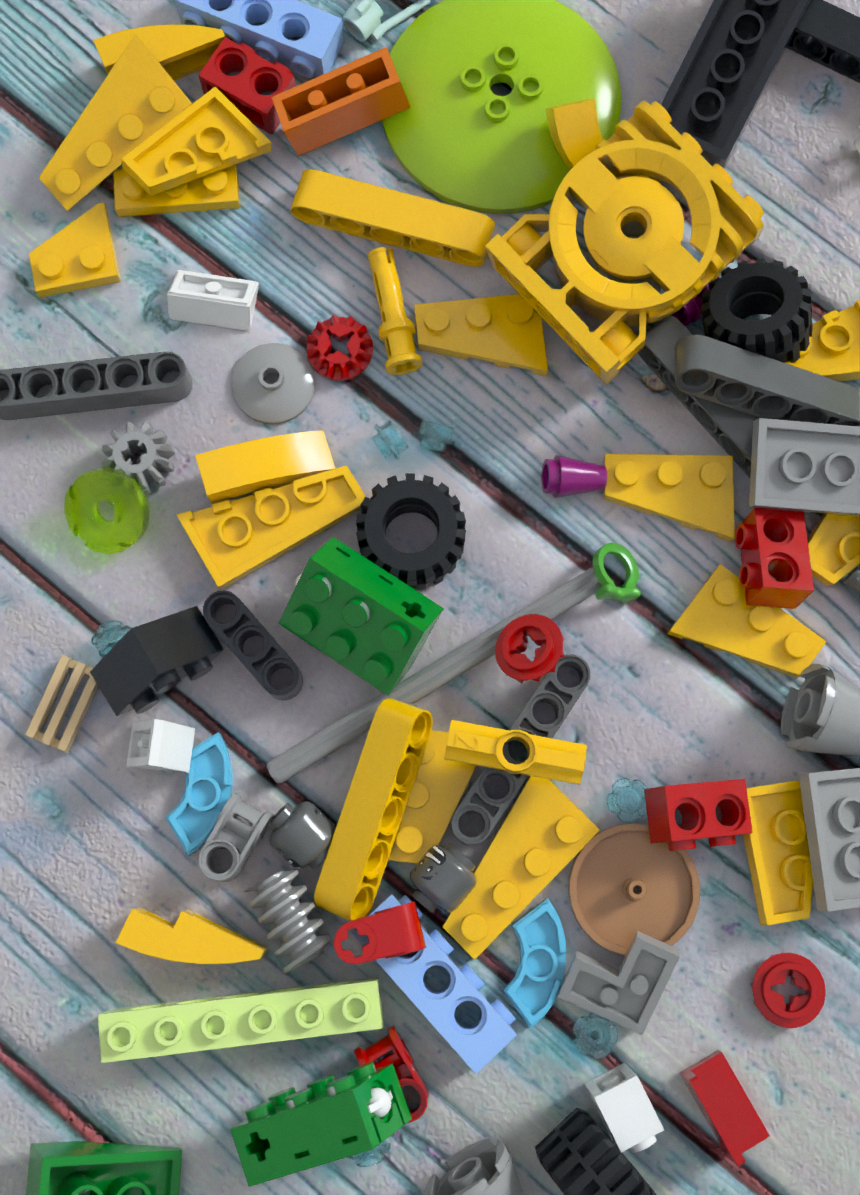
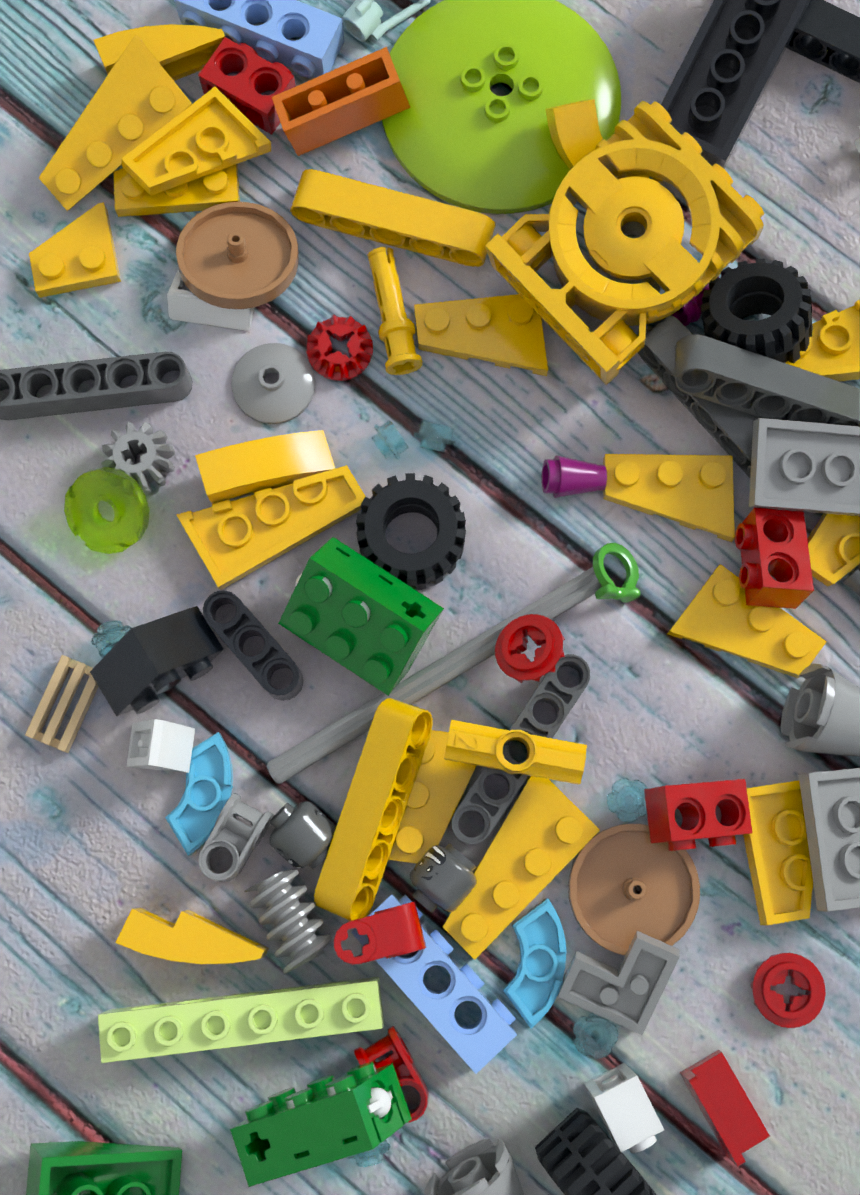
(237, 255): none -> medium nougat piece

